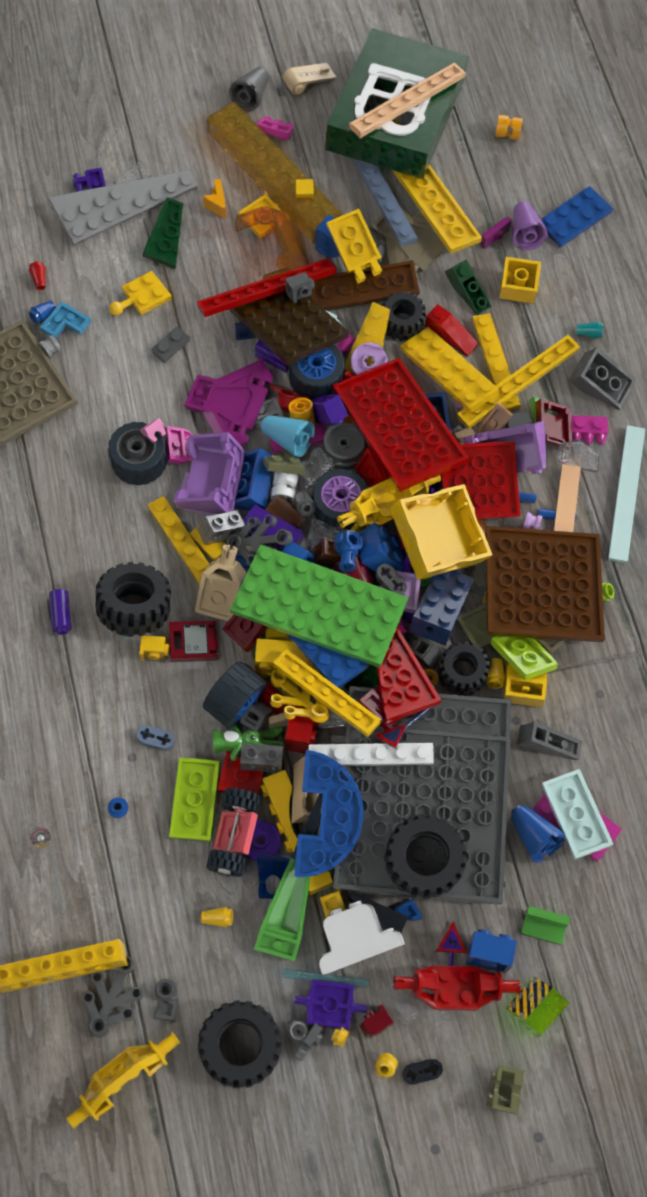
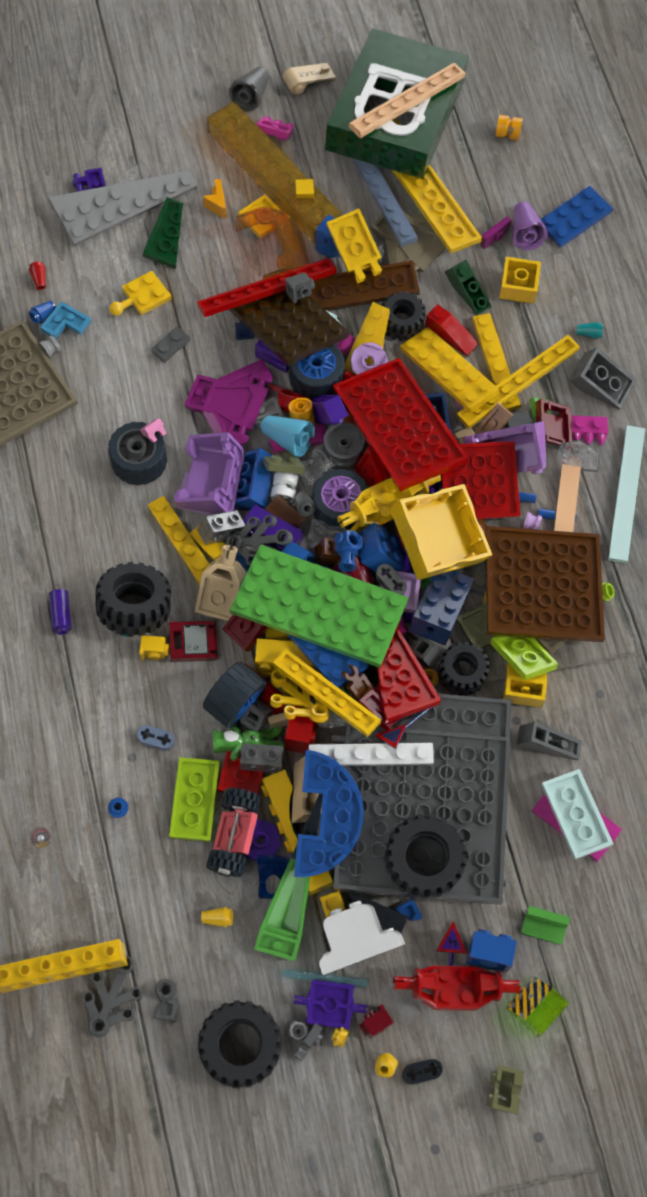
(116, 1073): yellow plate -> none
(176, 445): dark pink plate -> none
(358, 684): none -> reddish brown plate
(496, 674): yellow cone -> none
(536, 833): blue cone -> none

